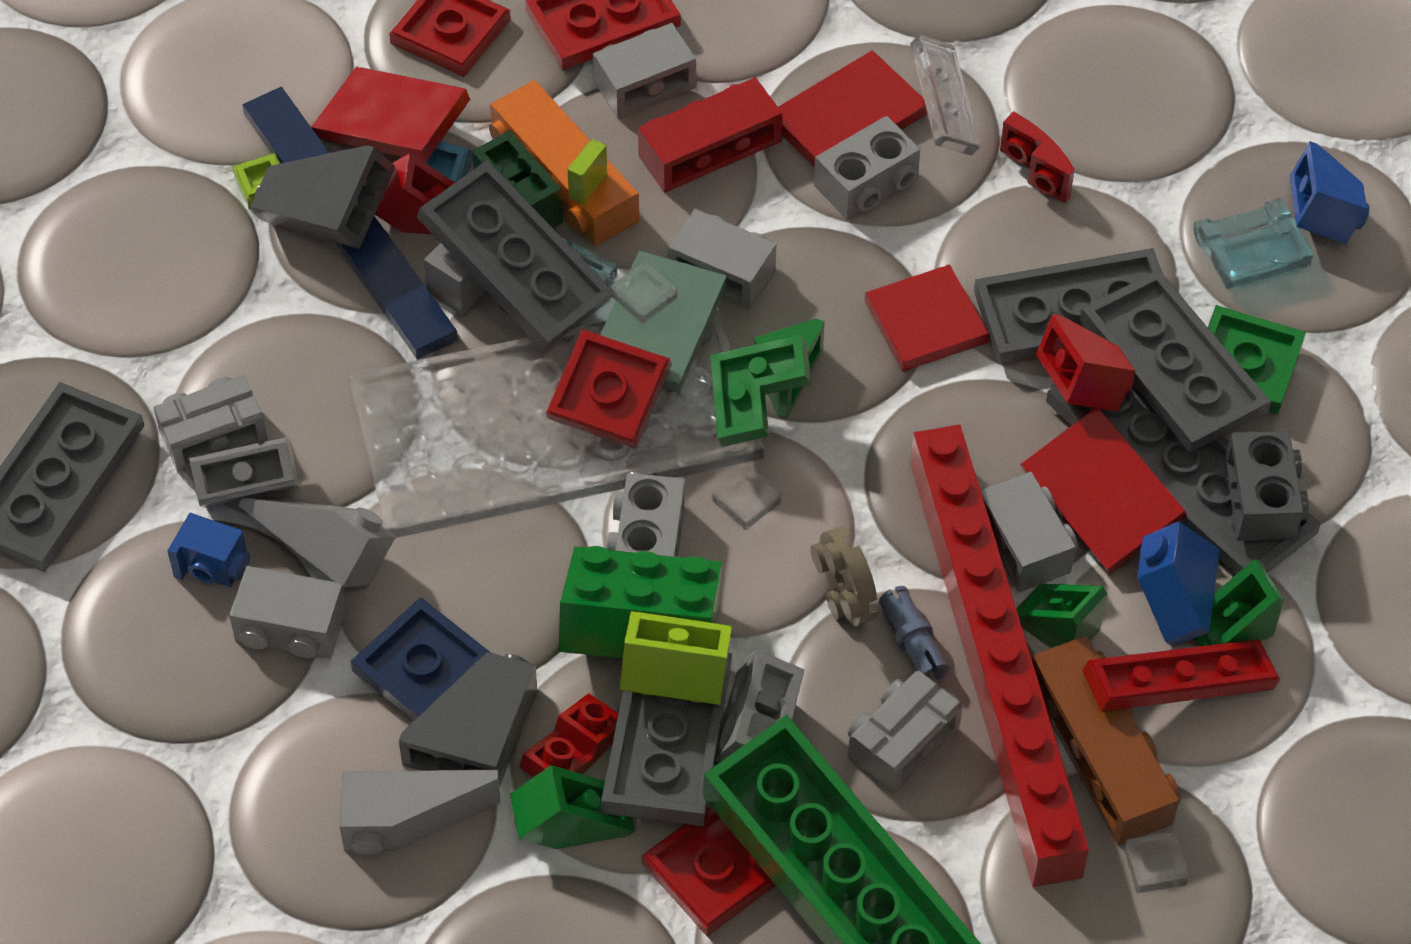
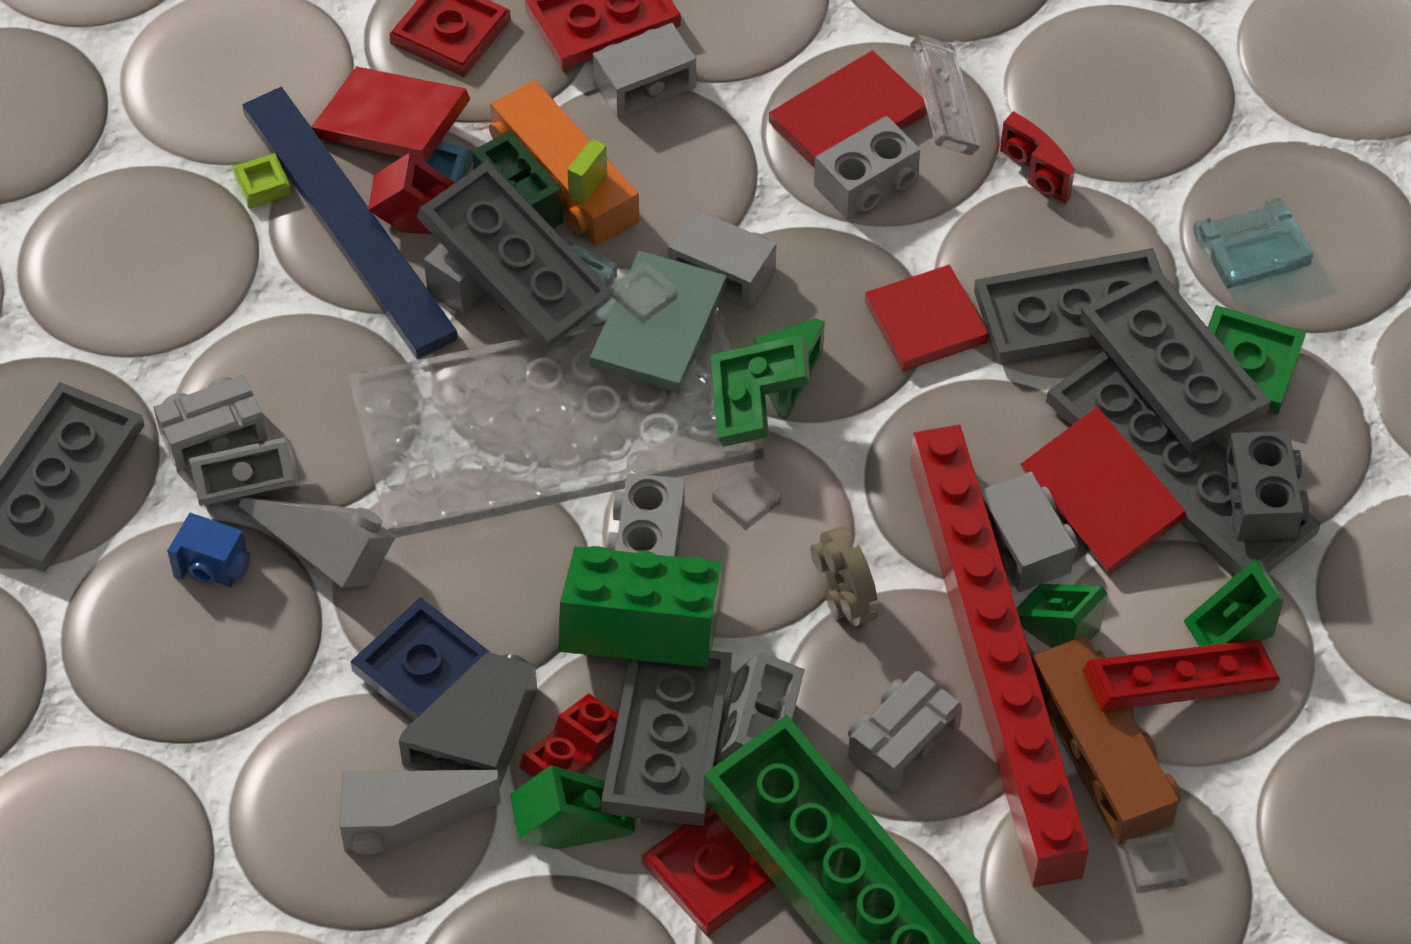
(288, 612): light grey brick -> none
(326, 194): dark grey slope -> none
(609, 388): red tile -> none
(675, 658): lime brick -> none
(709, 134): red brick -> none
(913, 633): sand blue pin -> none
(1085, 365): red slope -> none
(1179, 581): blue slope -> none
(1327, 196): blue slope -> none

